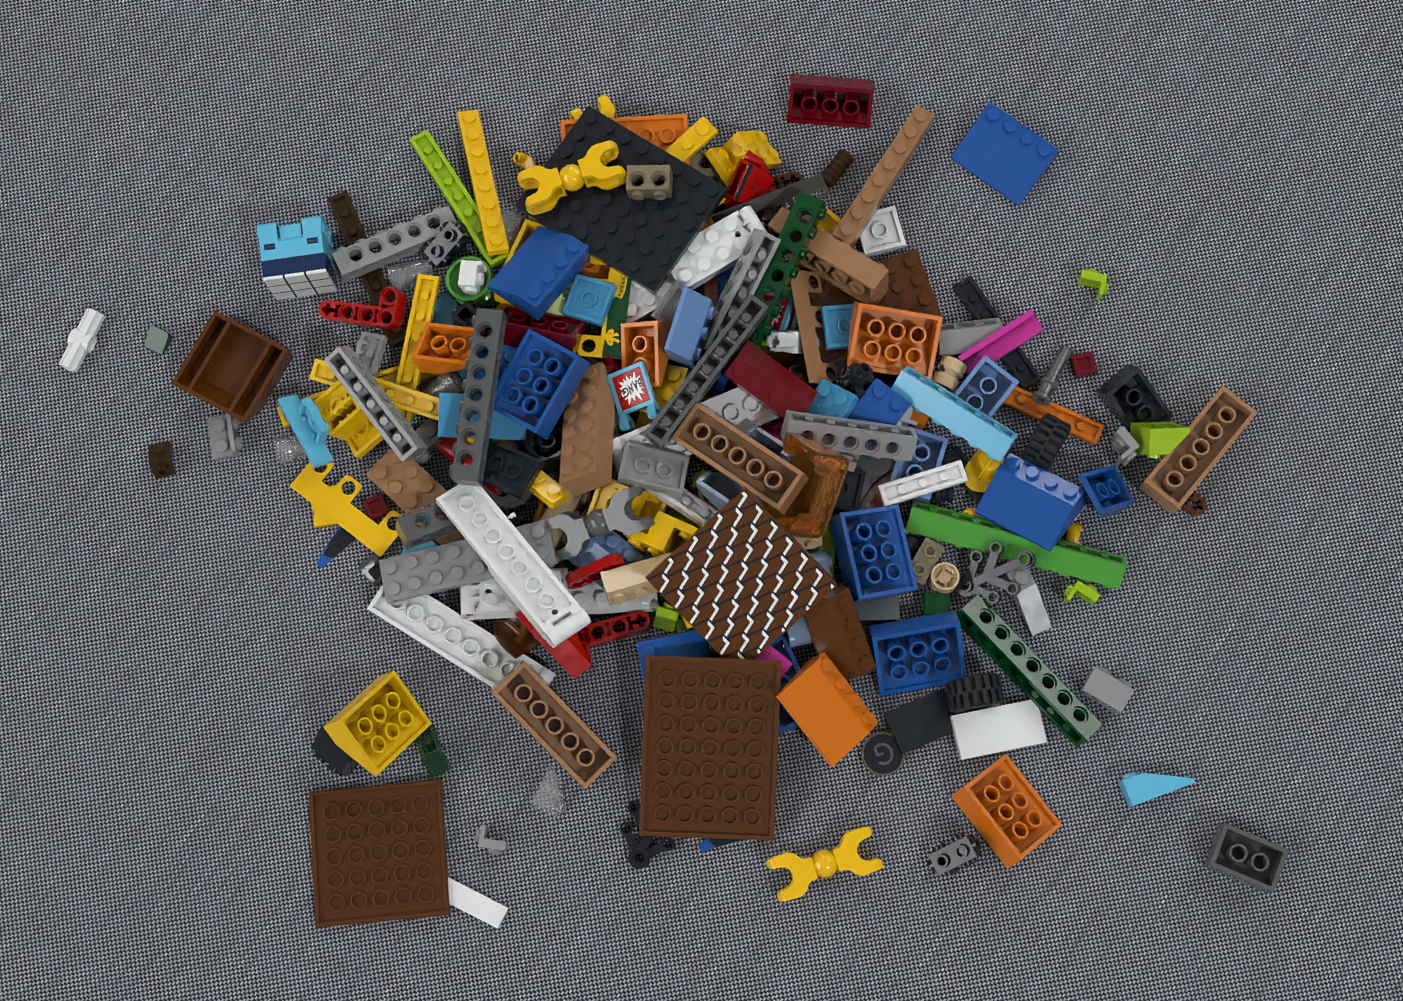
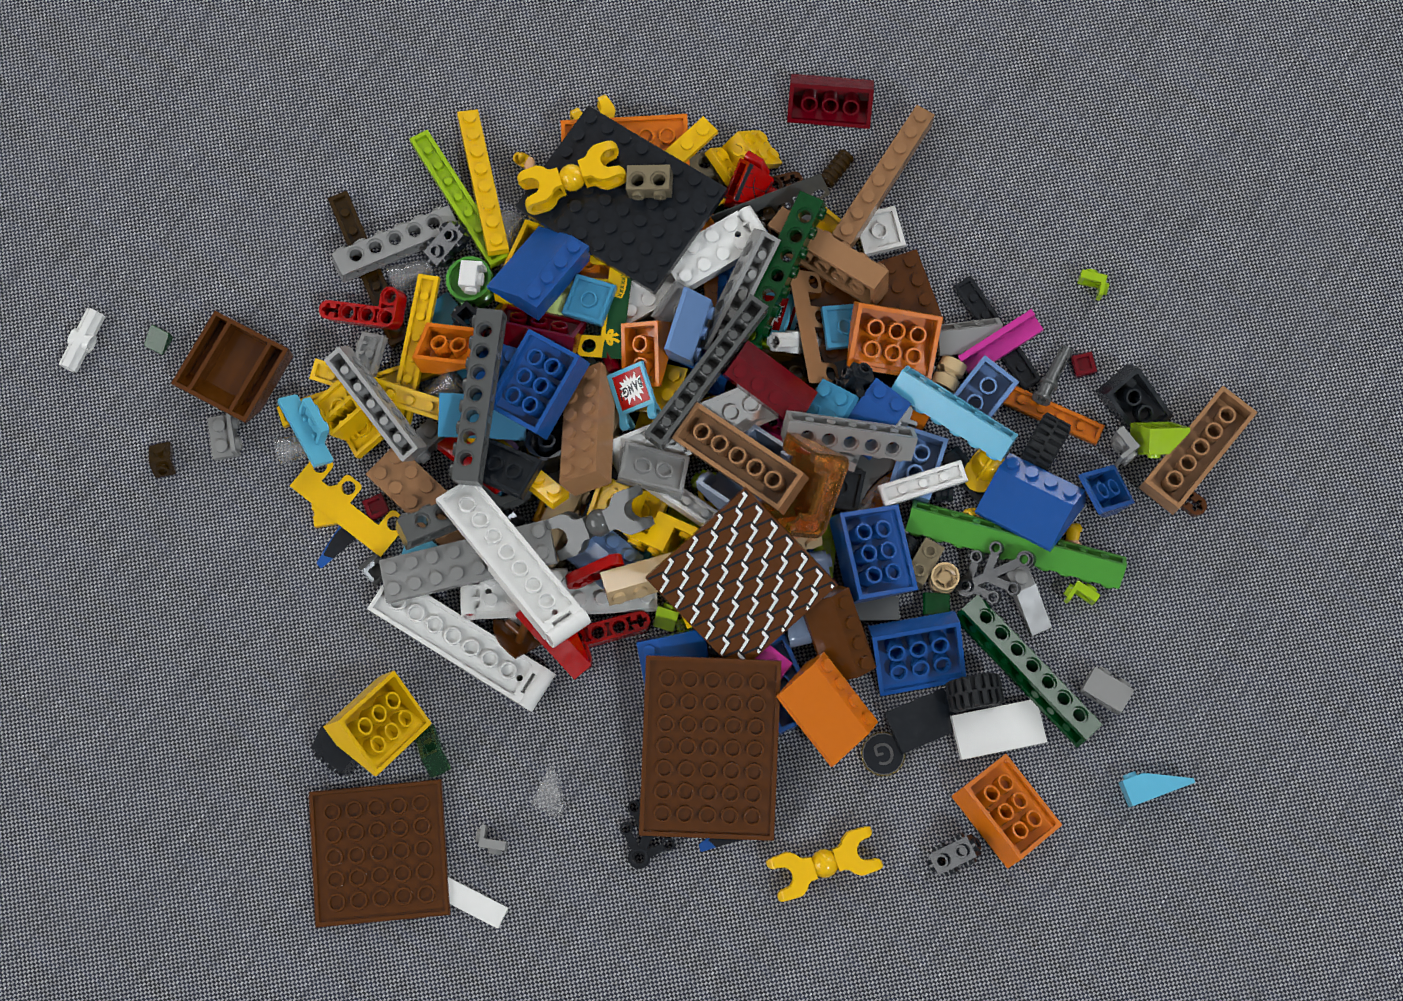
(297, 258): piece -> none
(553, 724): medium nougat brick -> none
(1004, 154): blue slope -> none
(1246, 858): dark grey brick -> none

